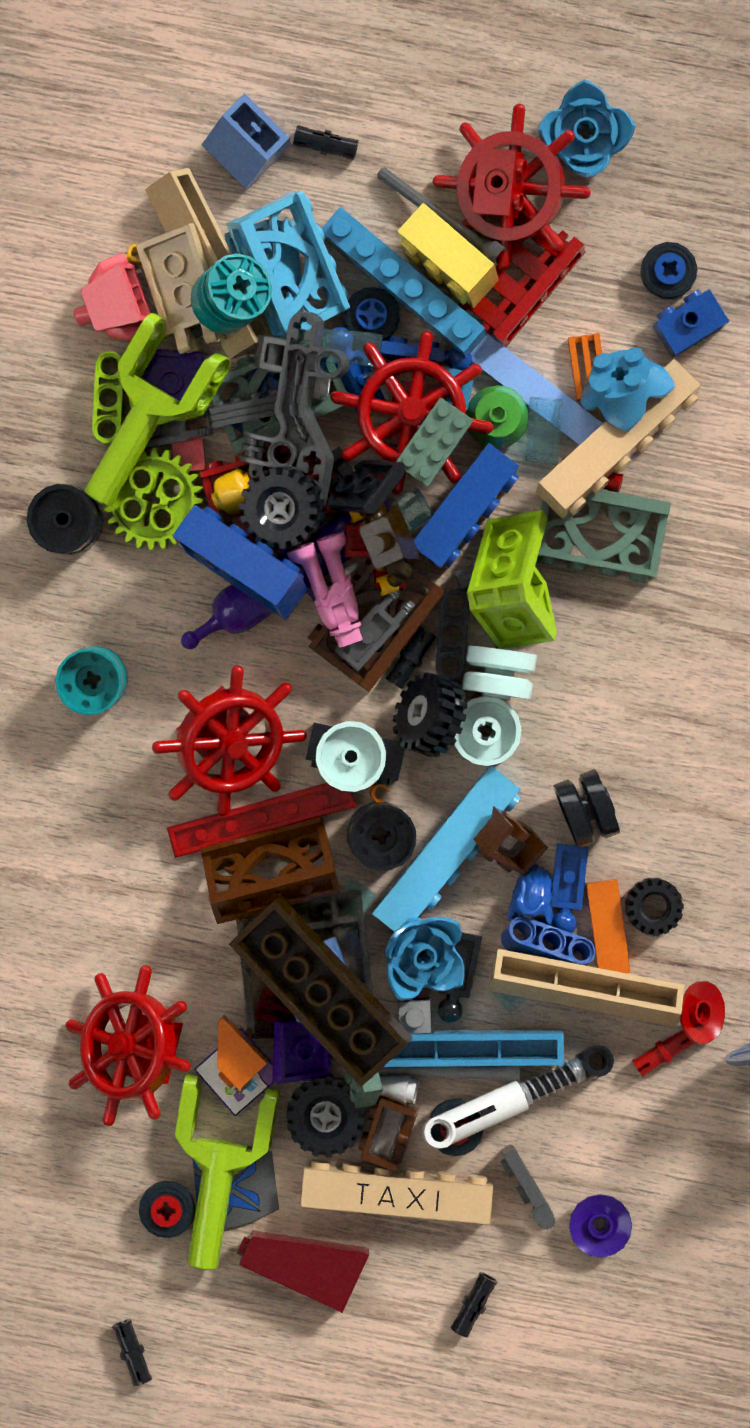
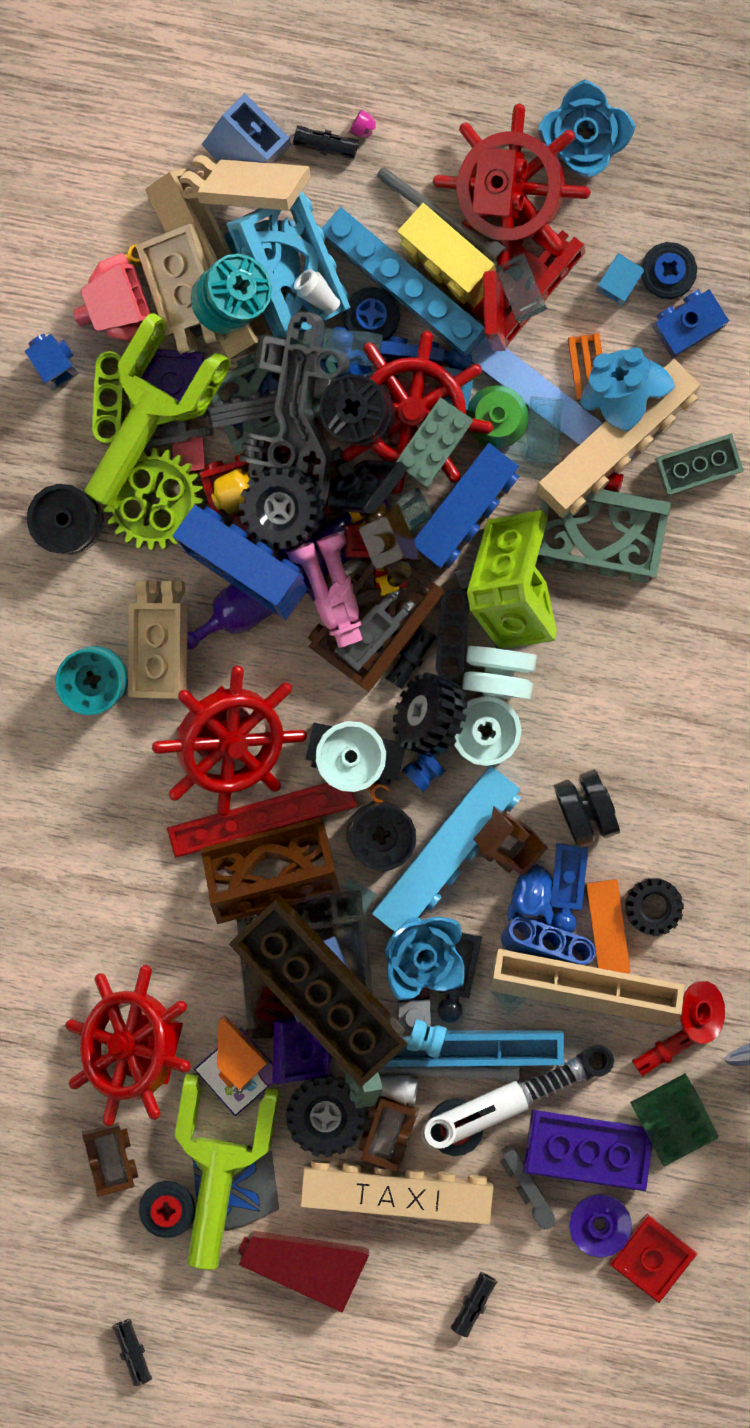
(51, 360): none -> blue brick
(109, 1159): none -> reddish brown window
(157, 641): none -> tan tile
(245, 183): none -> tan tile
(315, 290): none -> white cone
(363, 125): none -> dark pink hinge
(375, 413): none -> black wheel
(423, 771): none -> blue wheel
(433, 1041): none -> medium azure wheel
(494, 310): none -> red tile
(521, 288): none -> clear light blue tile
(587, 1150): none -> dark purple tile
(620, 279): none -> dark azure panel
(653, 1258): none -> red tile
(674, 1119): none -> clear green bracket
(699, 464): none -> sand green piece

